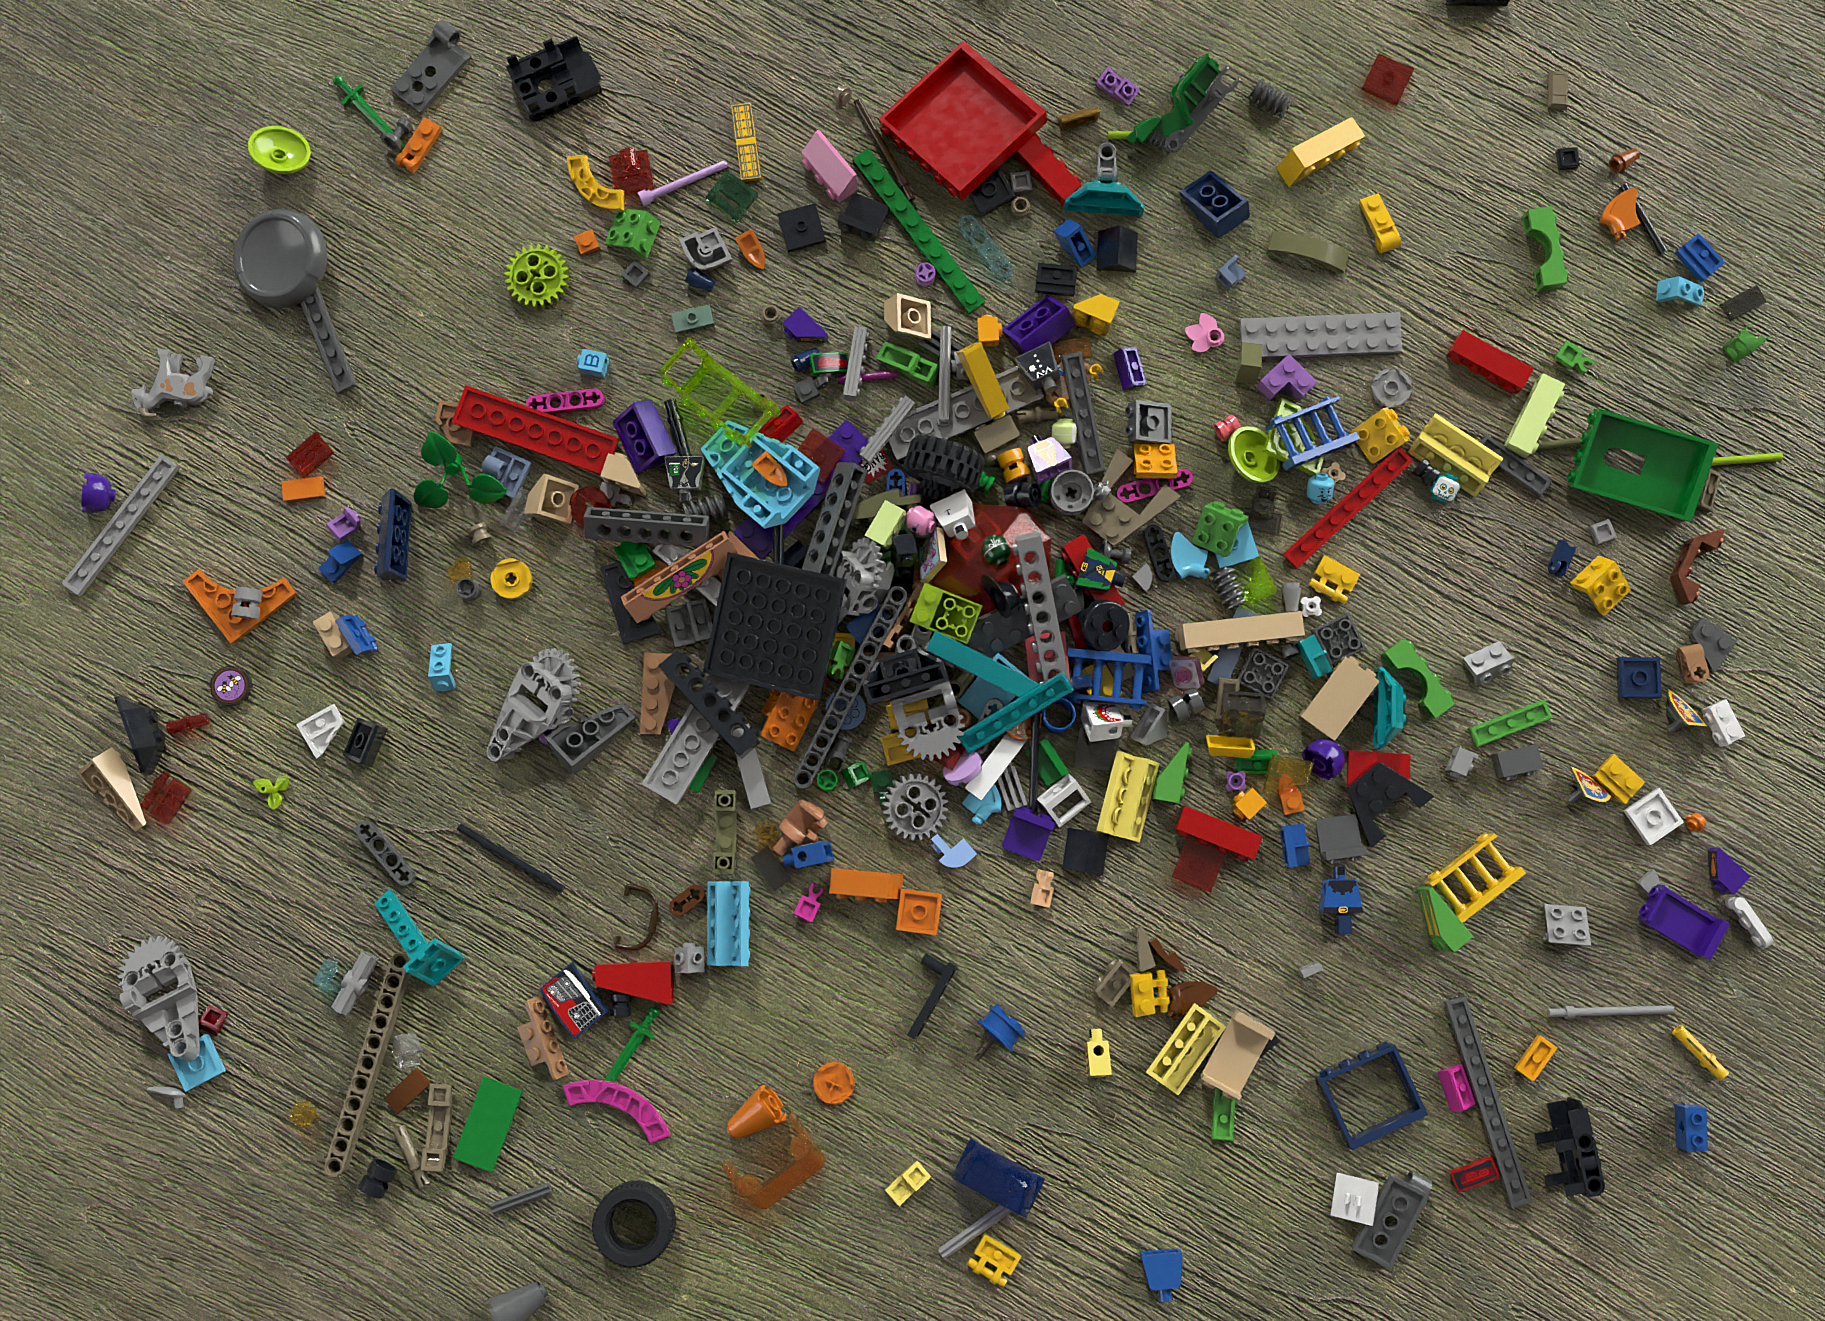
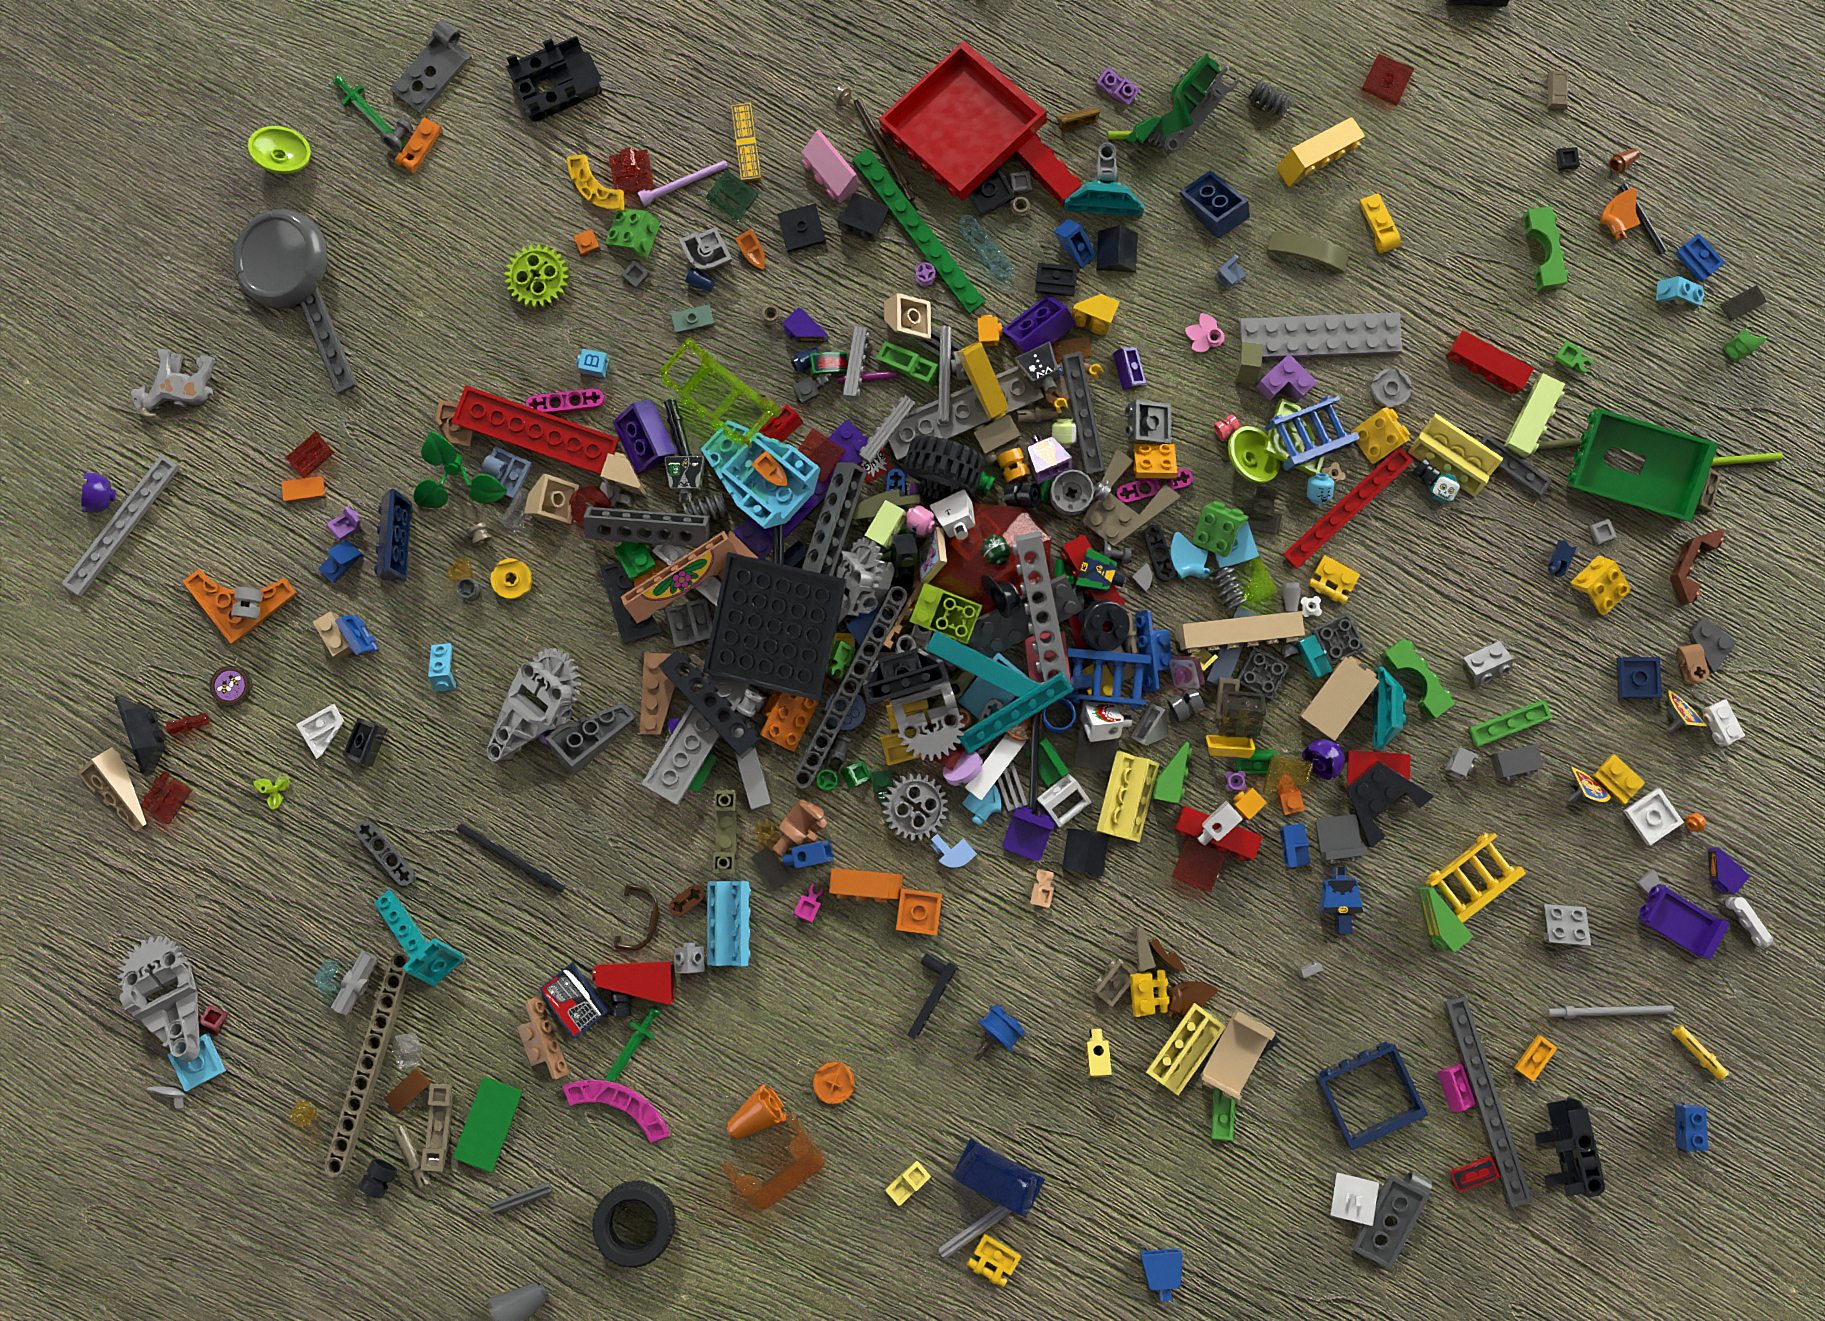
(751, 702): none -> light grey piece
(1226, 817): none -> white torso

